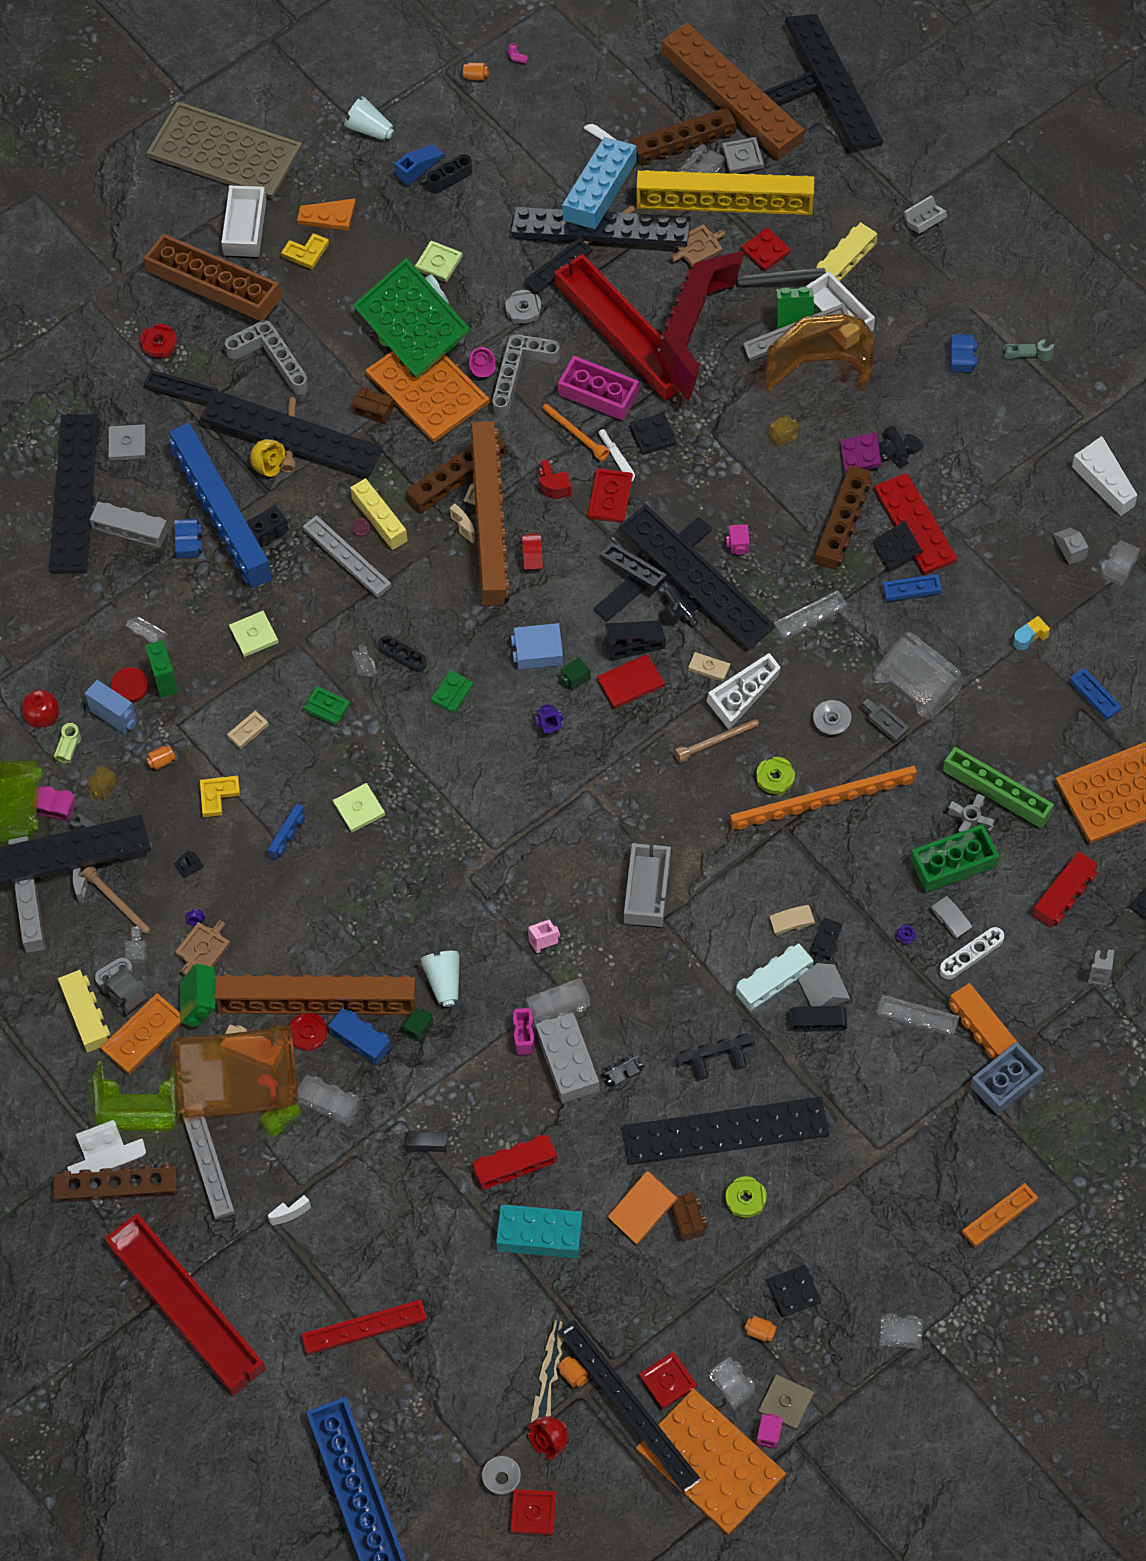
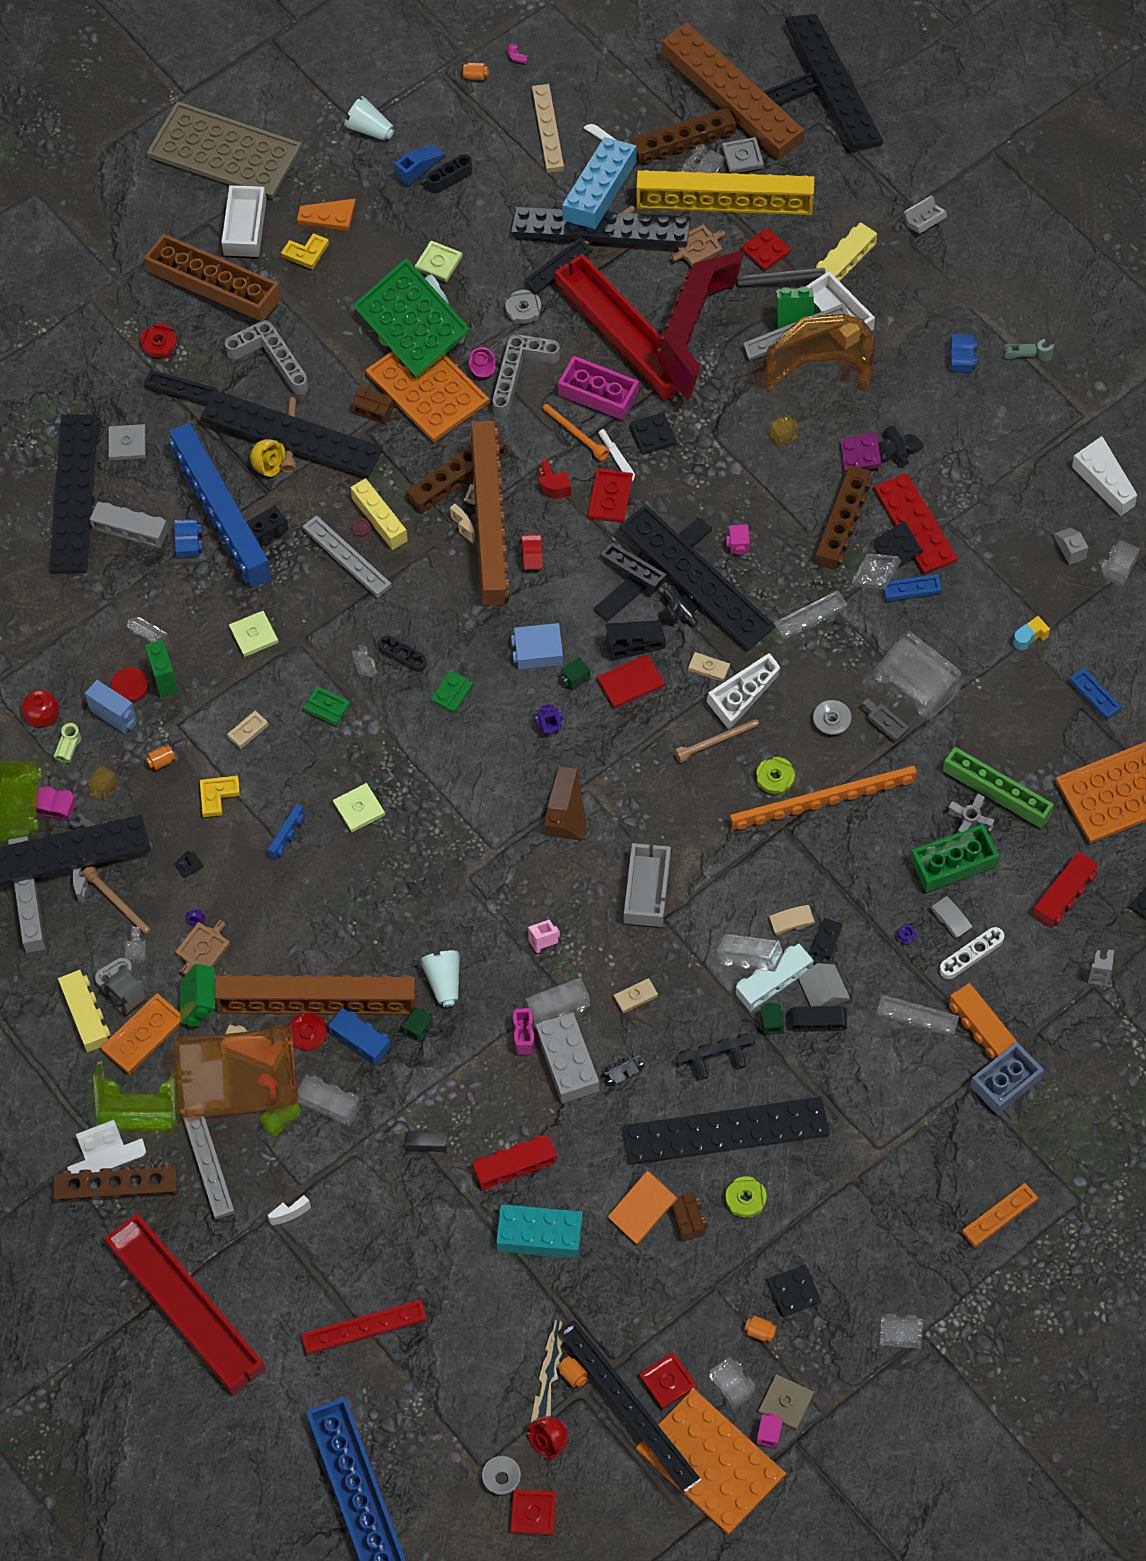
(548, 128): none -> tan plate
(565, 810): none -> reddish brown wedge
(635, 995): none -> tan plate
(750, 952): none -> clear brick
(772, 1019): none -> dark green brick
(876, 571): none -> clear plate

